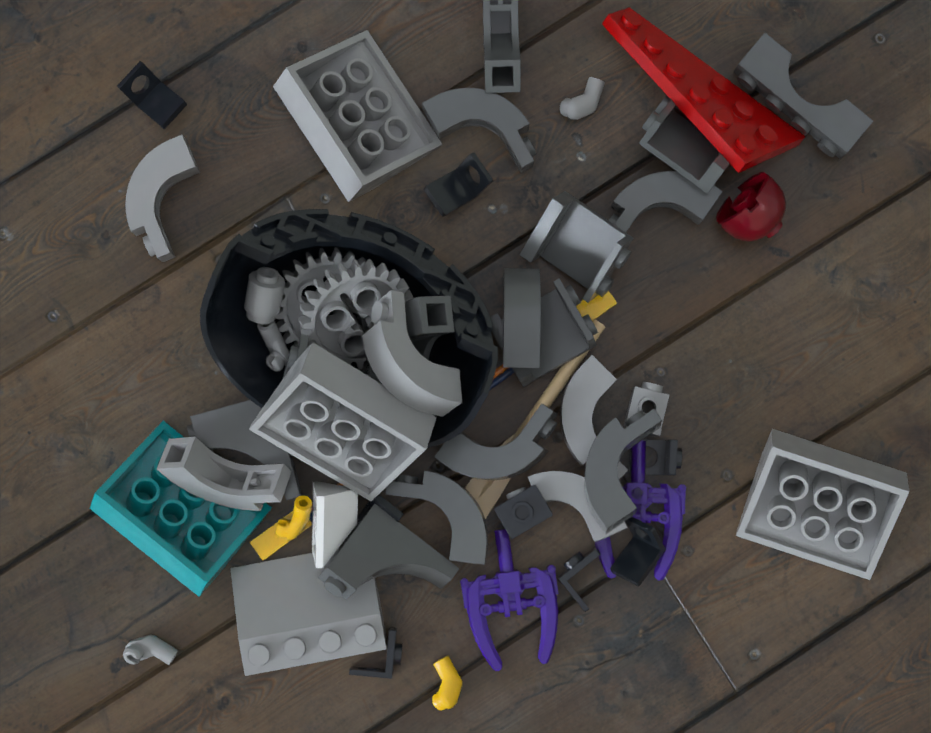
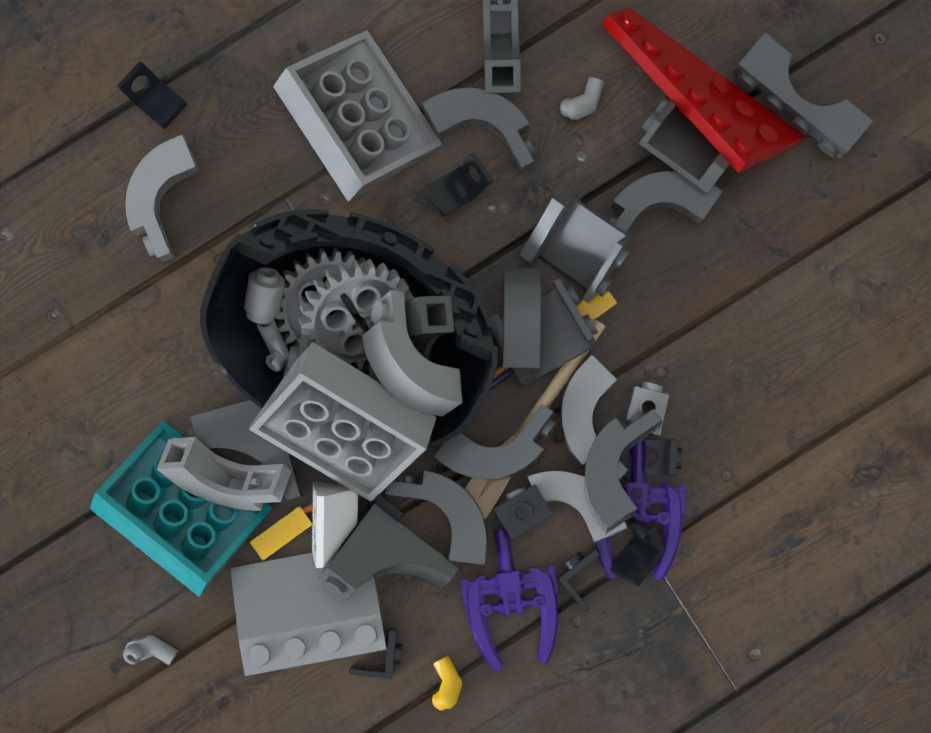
(299, 519): yellow arm -> none
(755, 210): dark red cylinder -> none
(822, 504): light grey slope -> none

